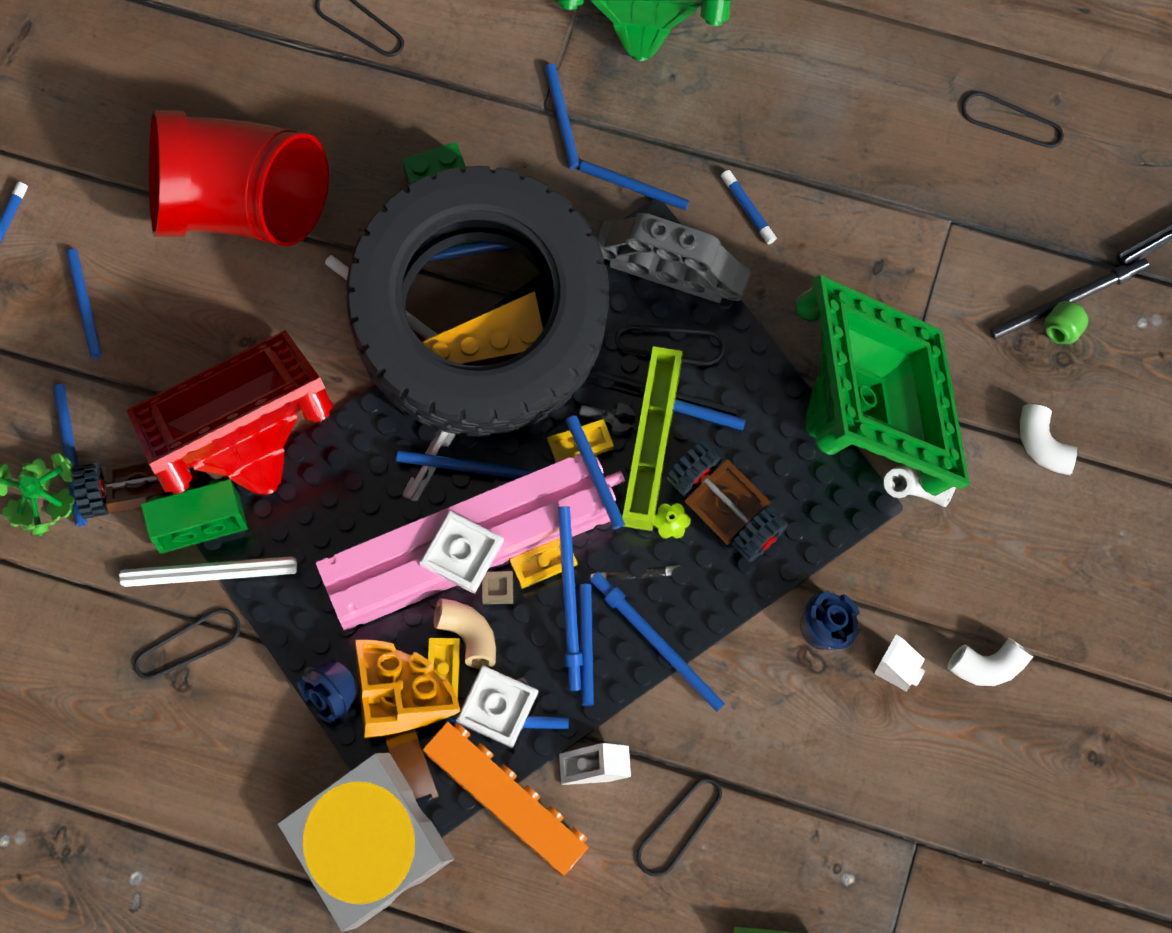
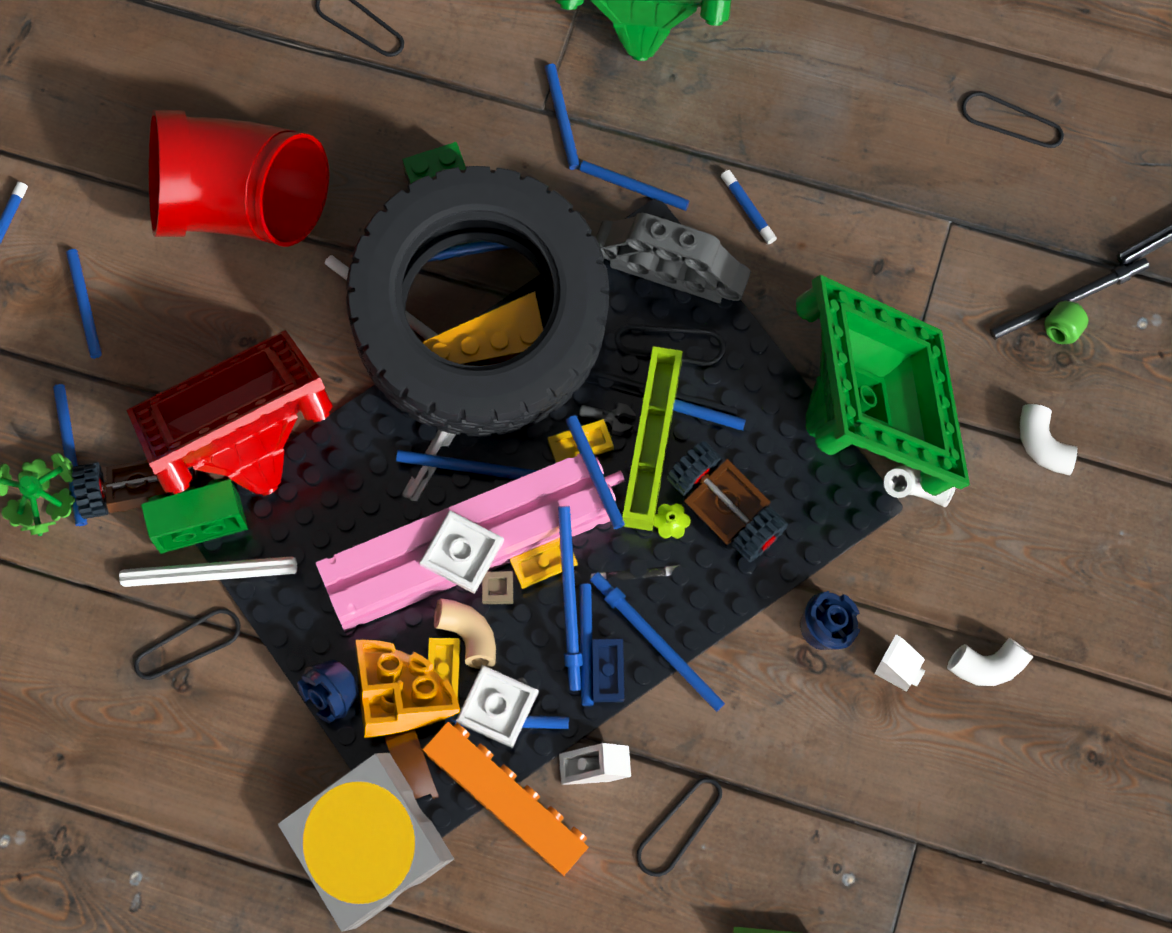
(608, 670): none -> dark blue plate

